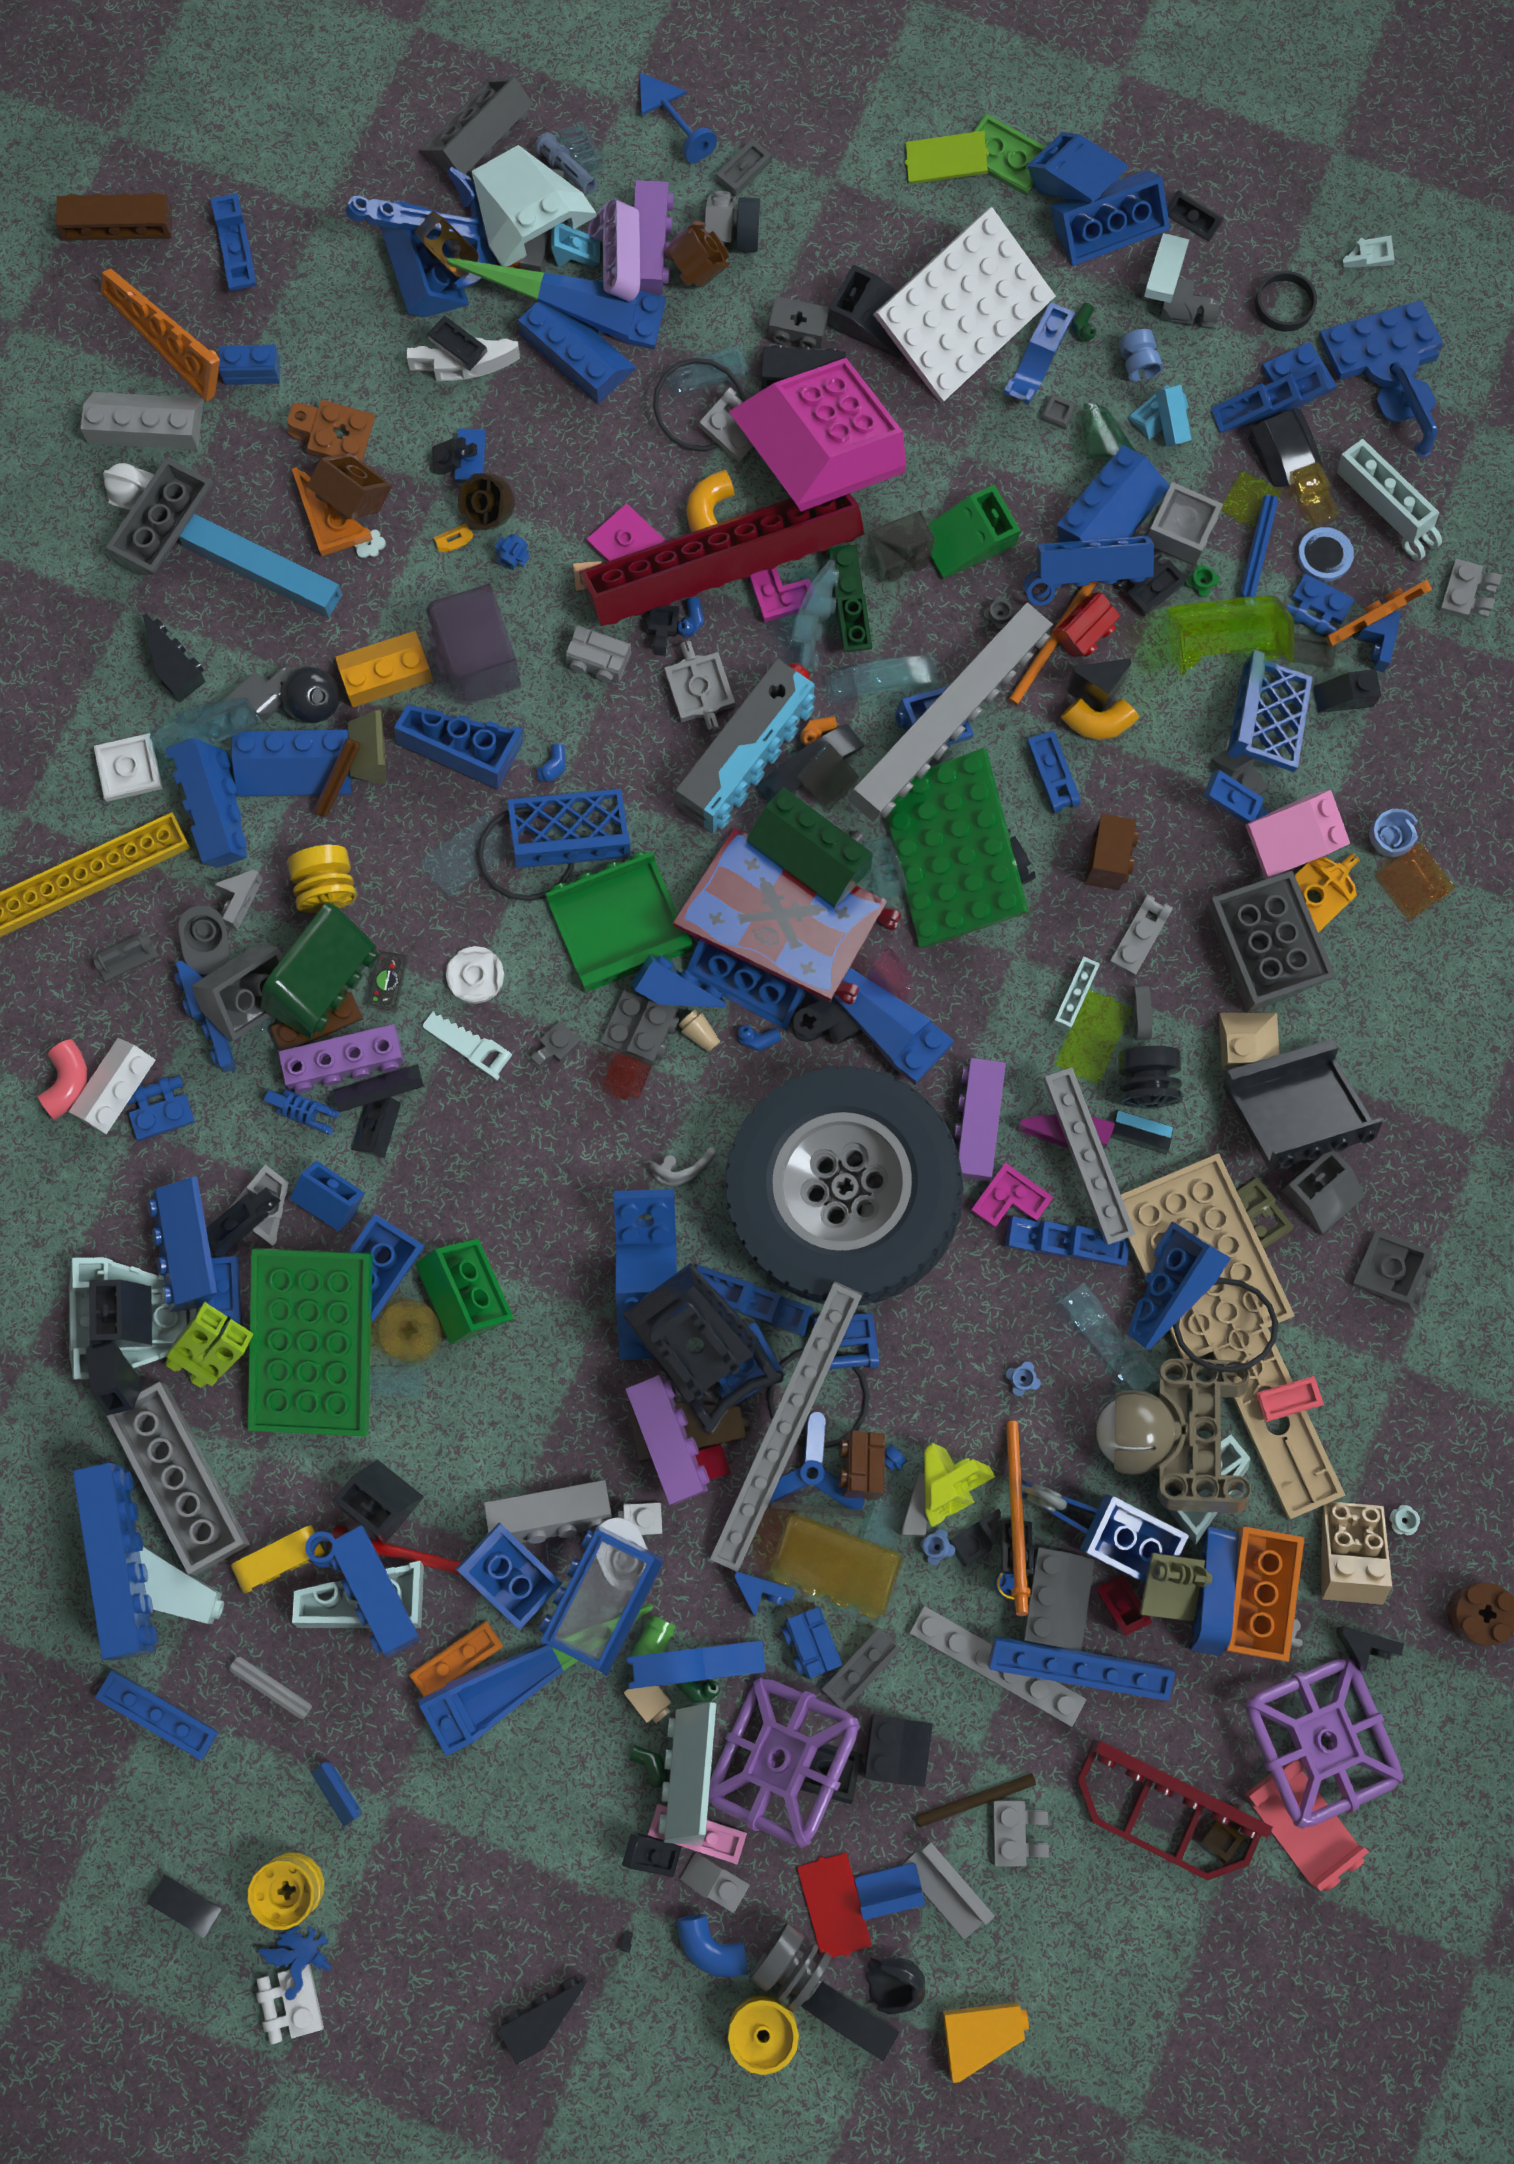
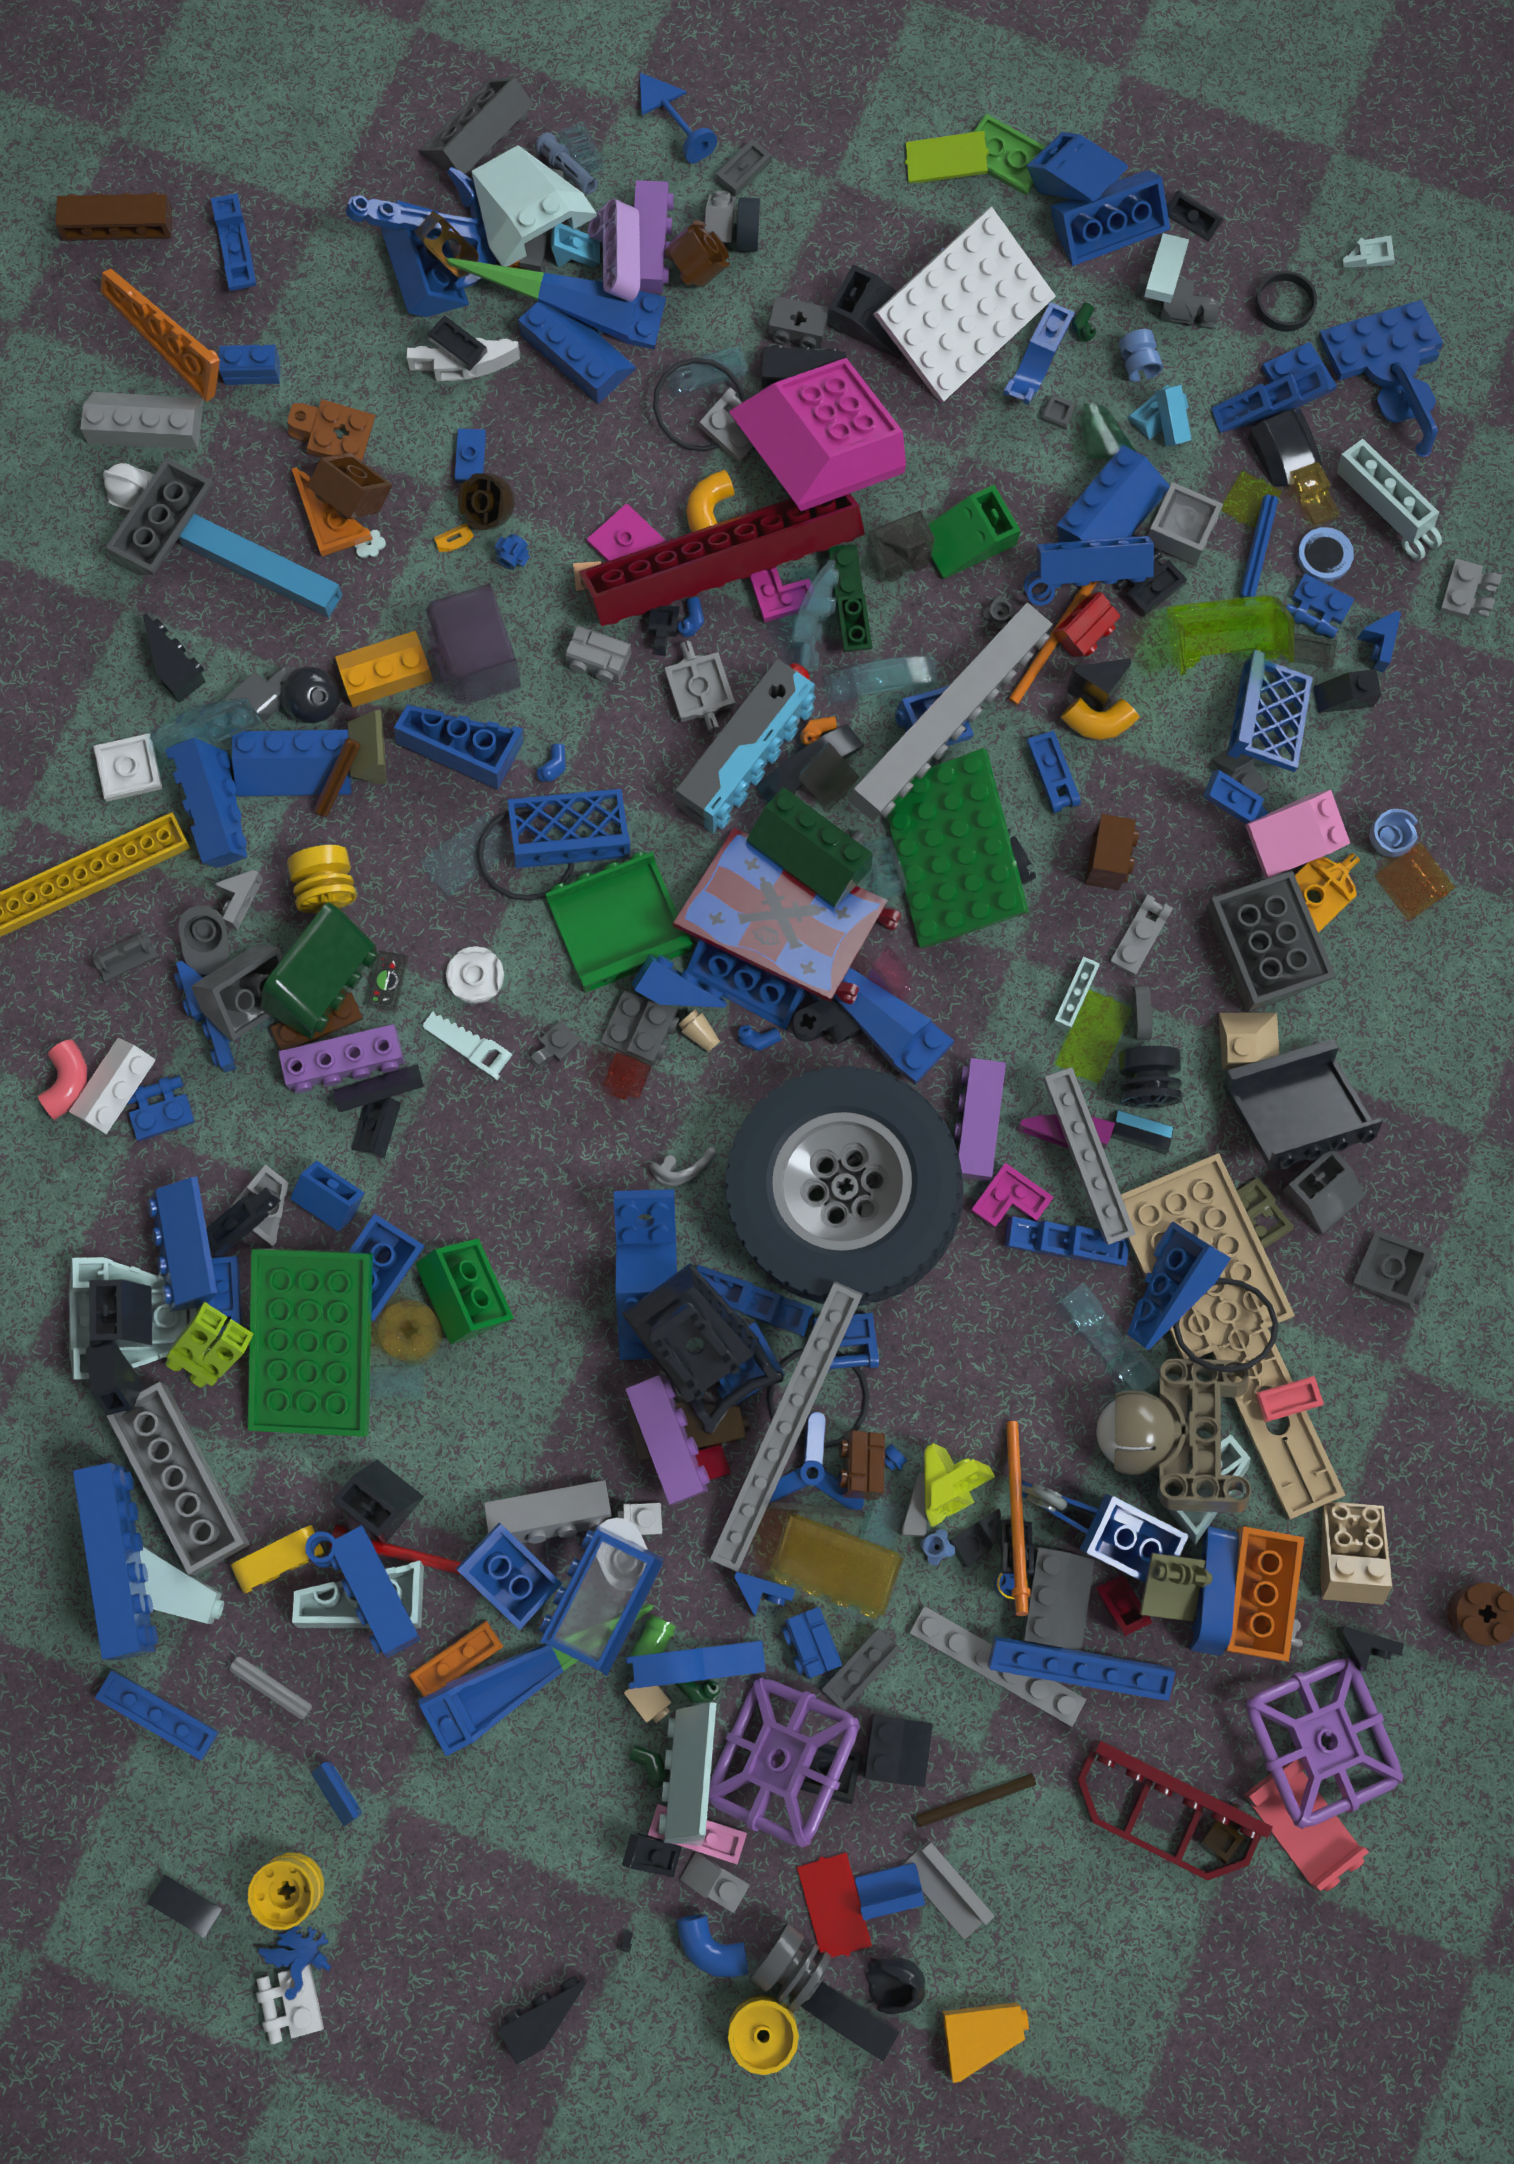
(301, 1109): blue hinge -> none
(448, 455): black plate -> none
(1010, 1833): light grey plate -> none
(1027, 1371): medium blue plate -> none
(1208, 575): green plate -> none
(1377, 611): orange wing -> none
(1412, 1517): light aqua plate -> none

